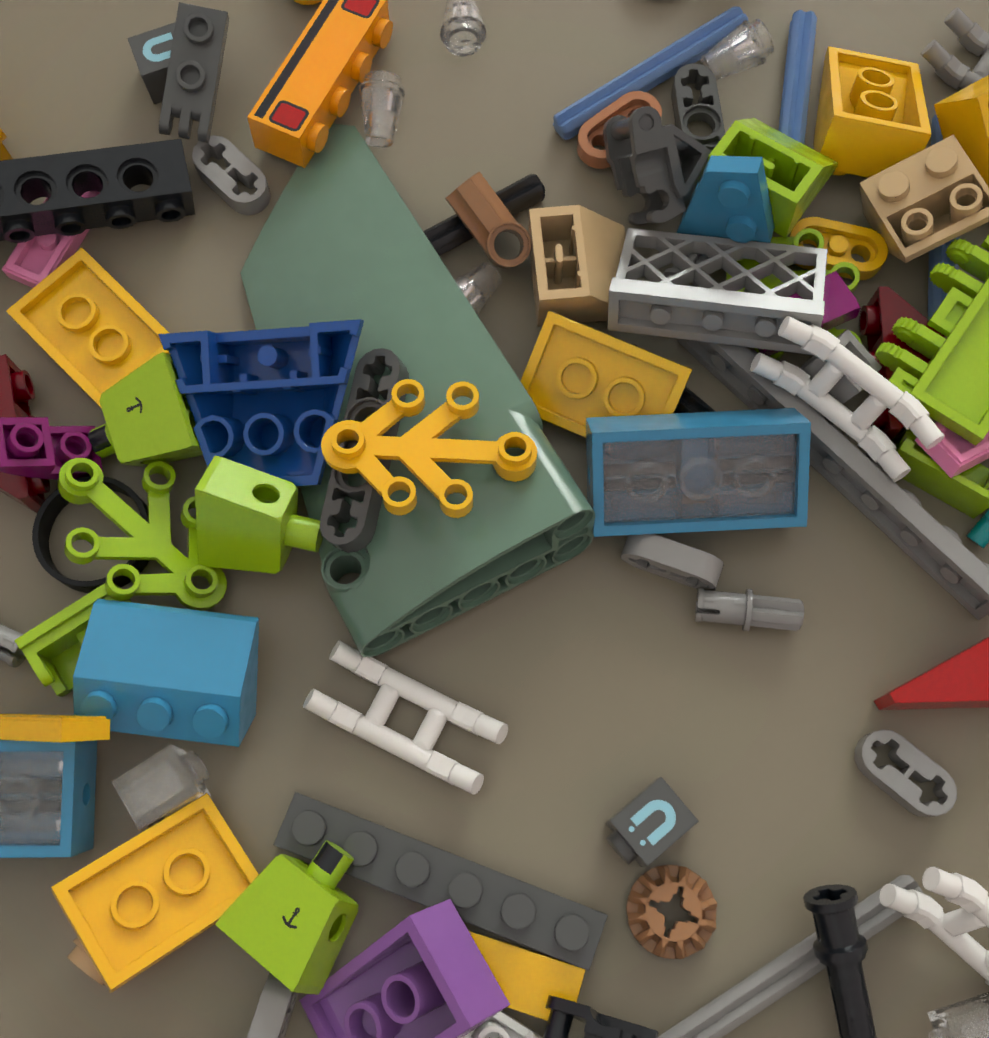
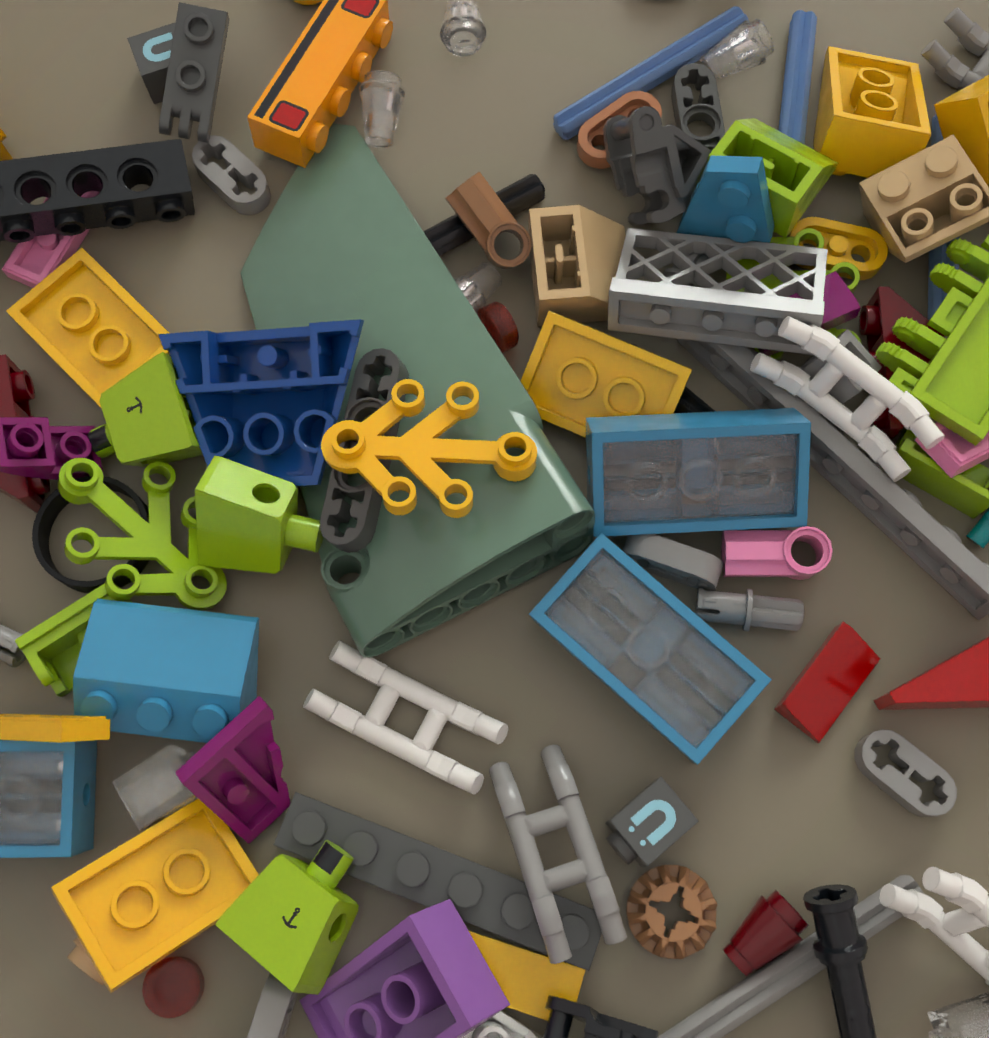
(173, 986): none -> clear red tile
(241, 773): none -> magenta wing
(499, 325): none -> clear red tile
(542, 882): none -> light grey piece
(649, 648): none -> clear brick
(765, 933): none -> dark red cone
(769, 552): none -> bright pink piece
(828, 682): none -> red slope

